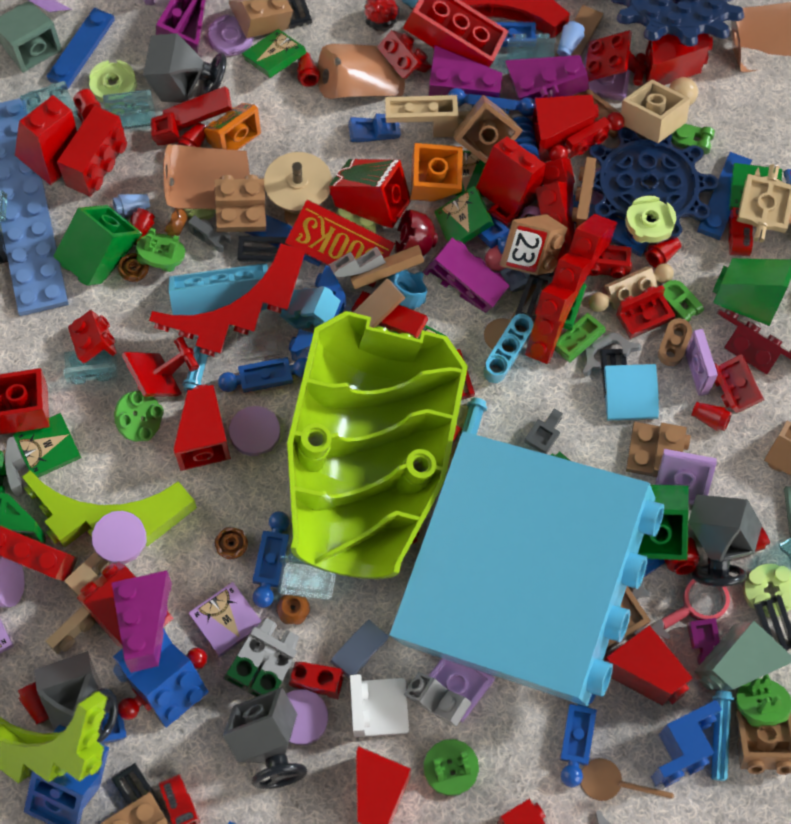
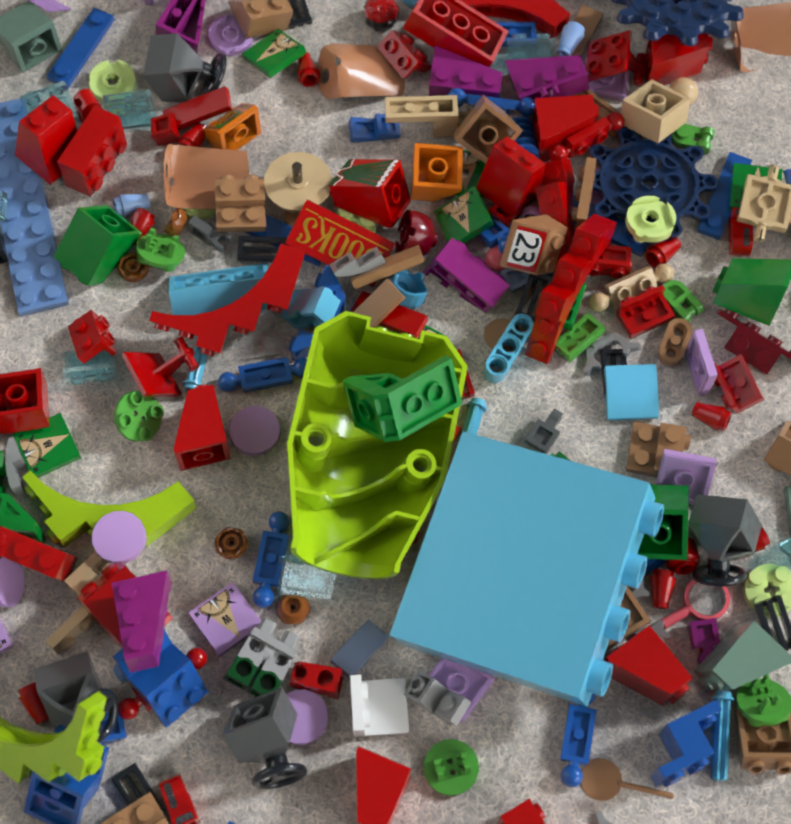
(398, 406): none -> green bracket
(662, 586): none -> red cone

